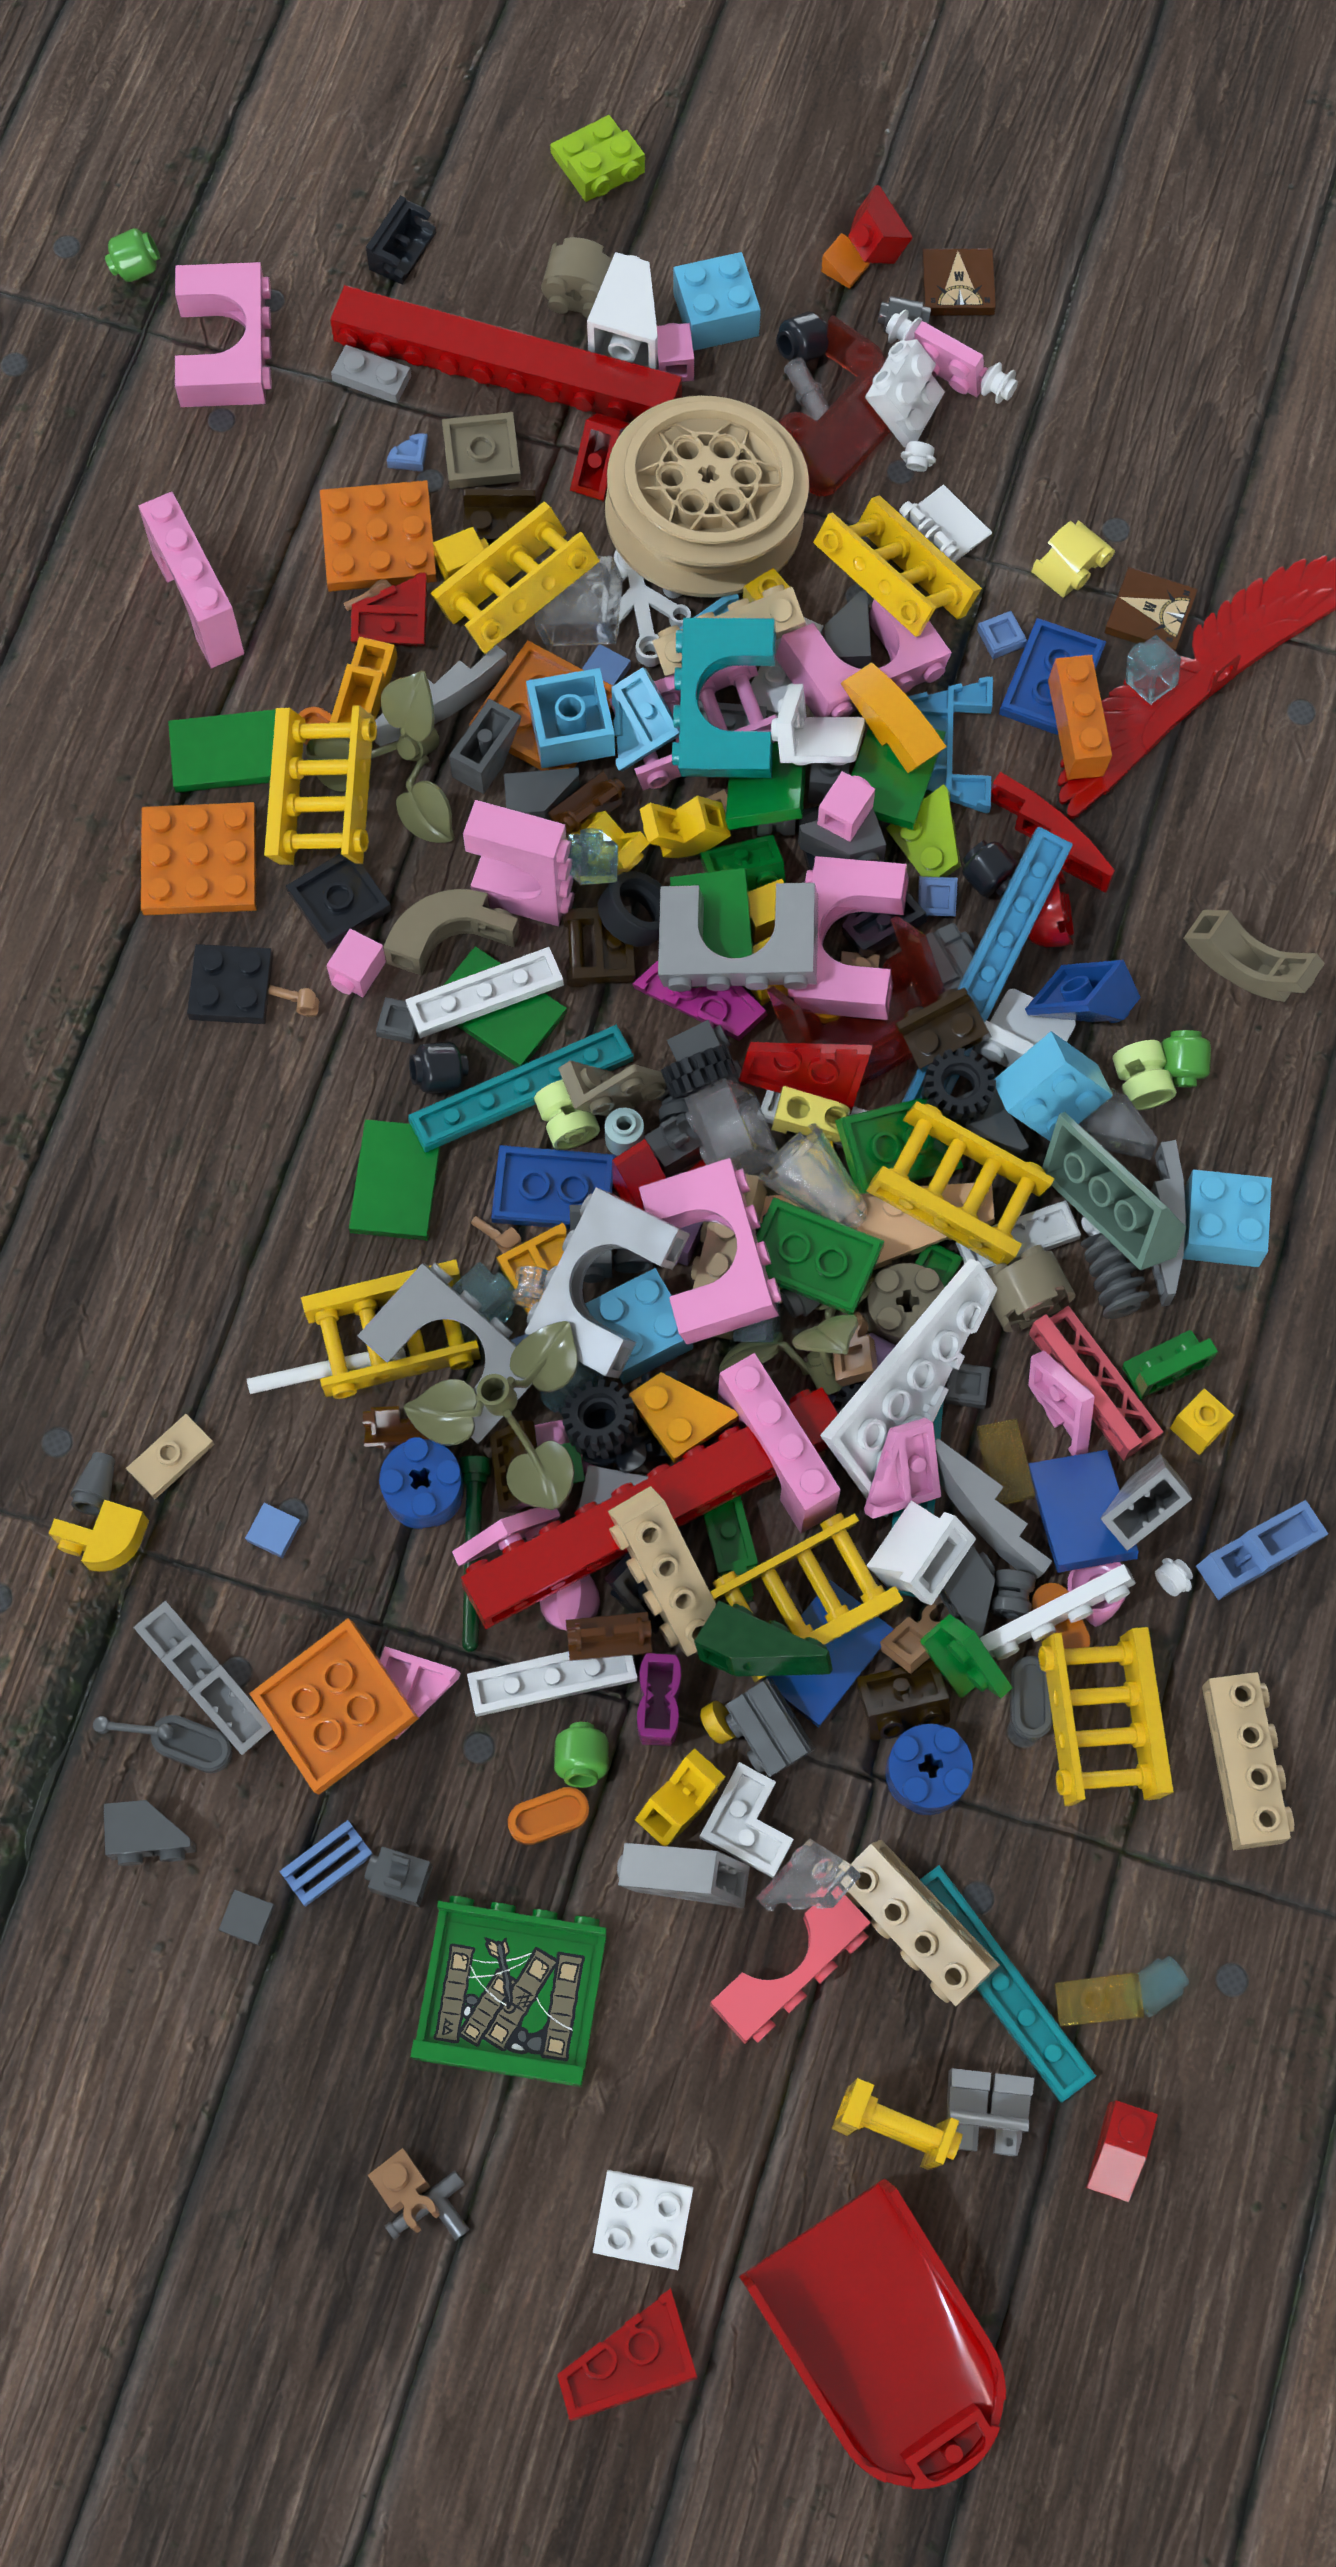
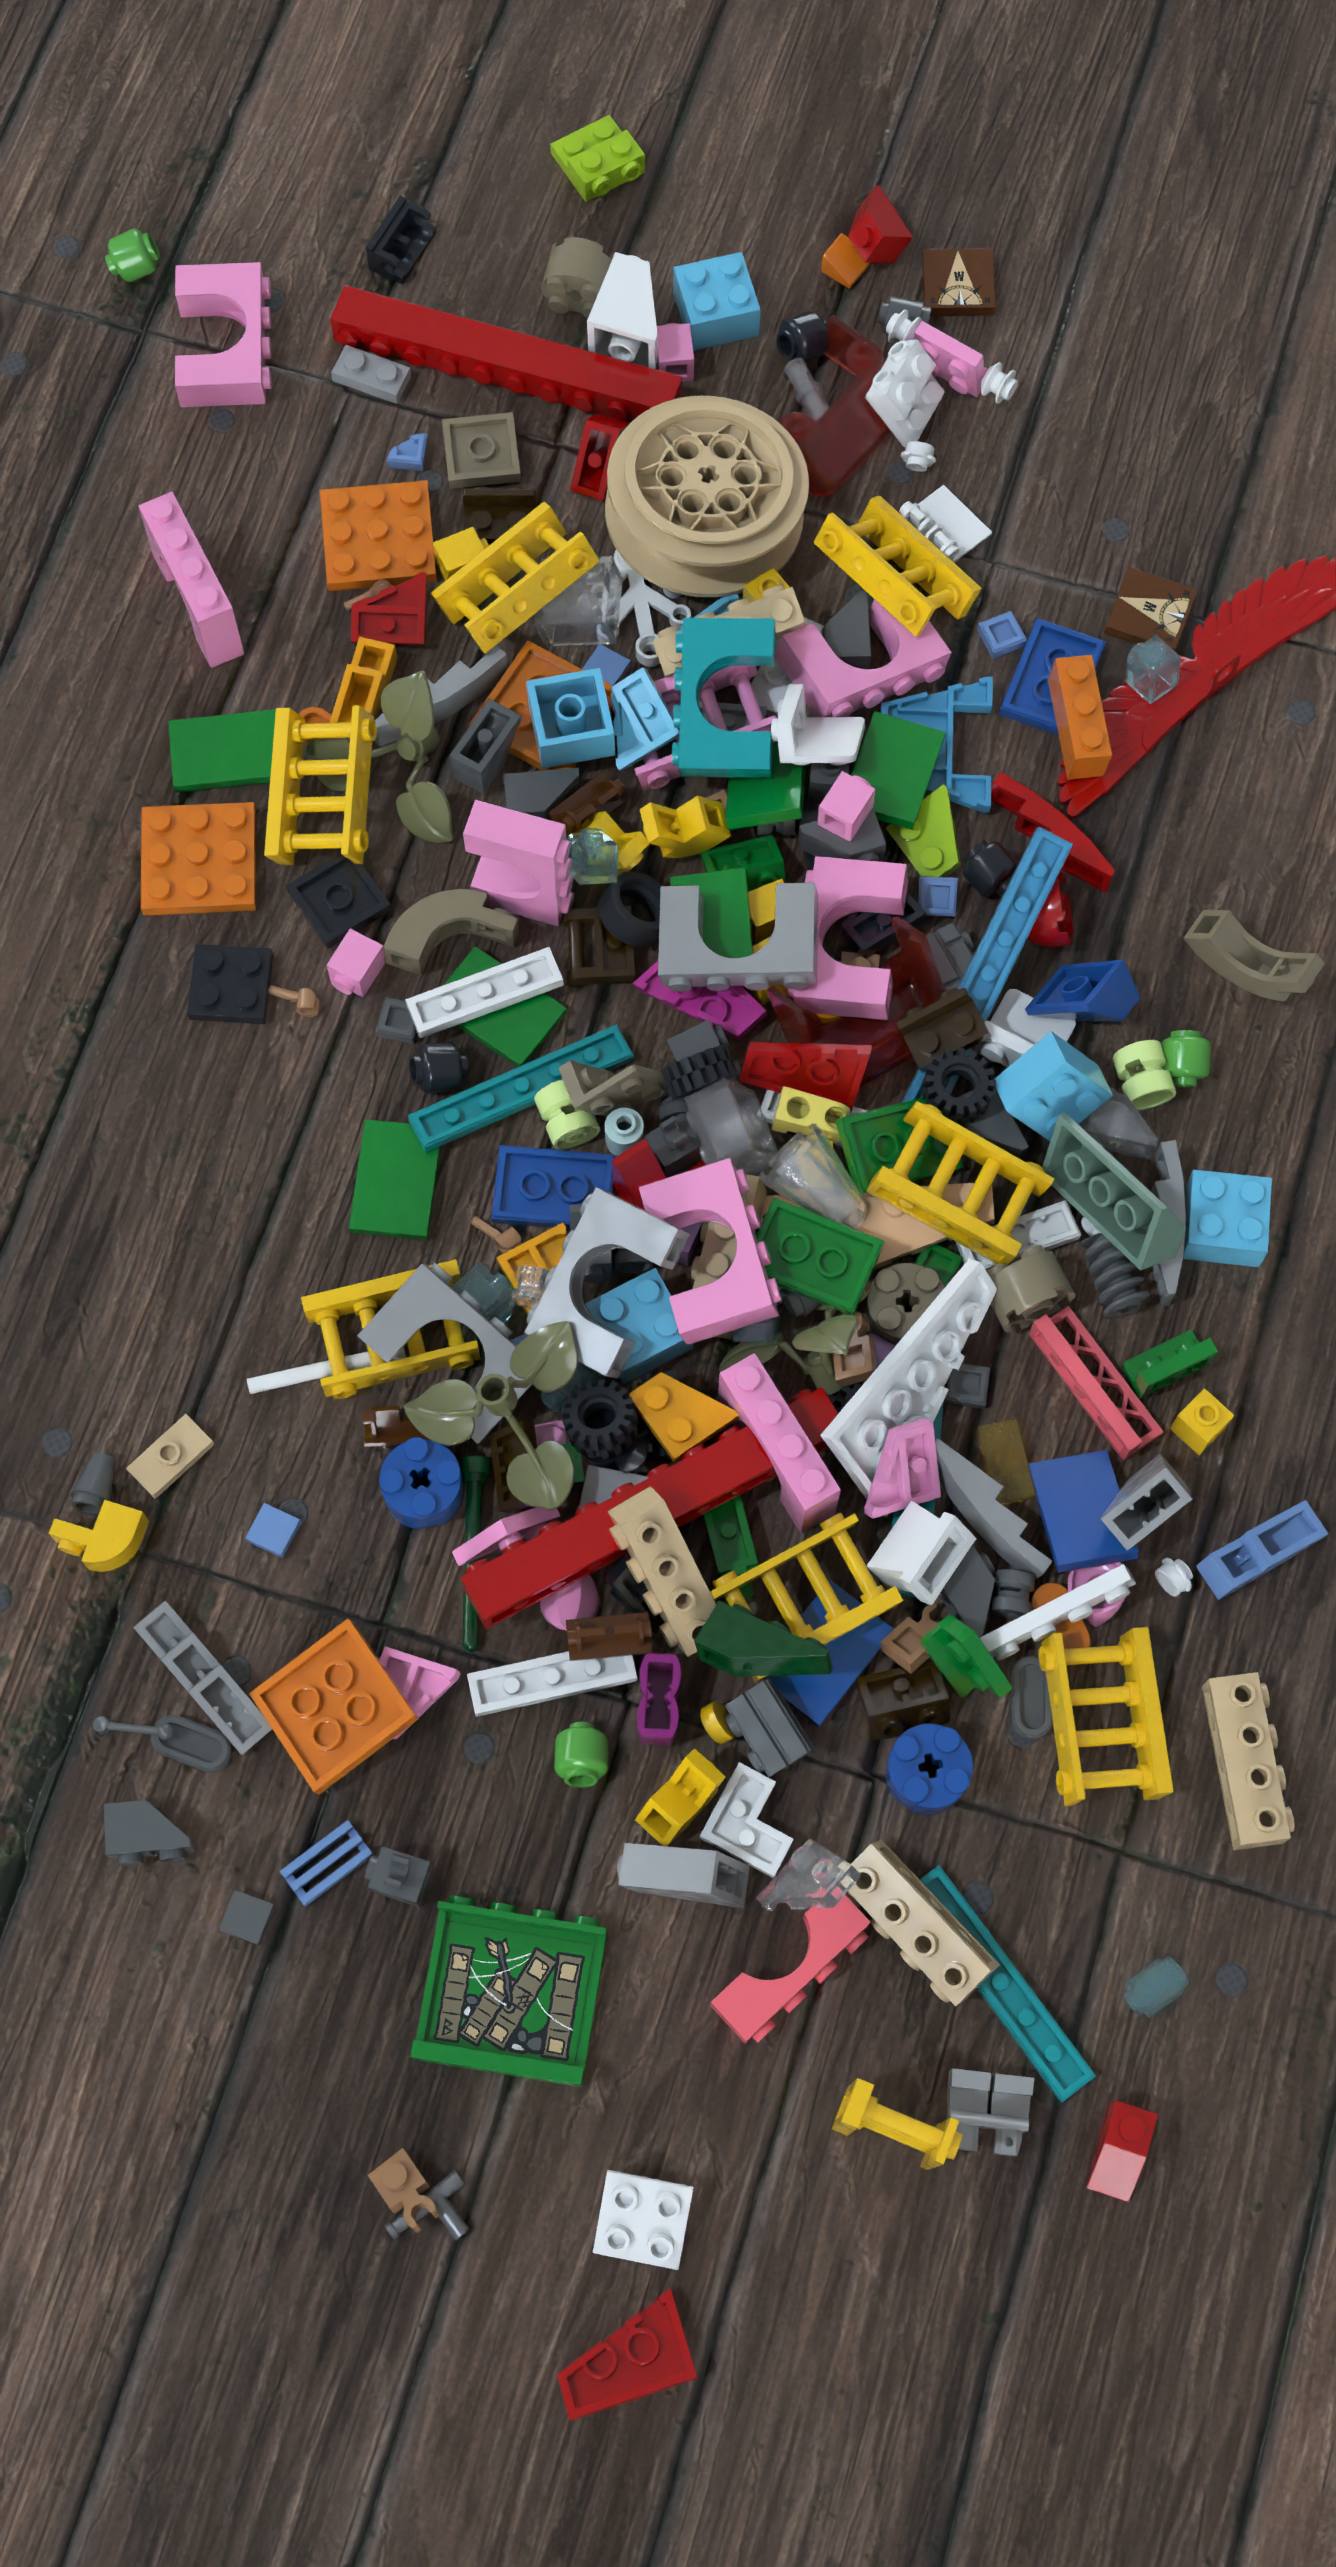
(548, 1816): orange tile -> none
(884, 2342): red windscreen -> none
(893, 717): light orange slope -> none
(1063, 1399): bright pink wing -> none
(1070, 557): light yellow cylinder -> none
(1099, 2000): clear yellow plate -> none

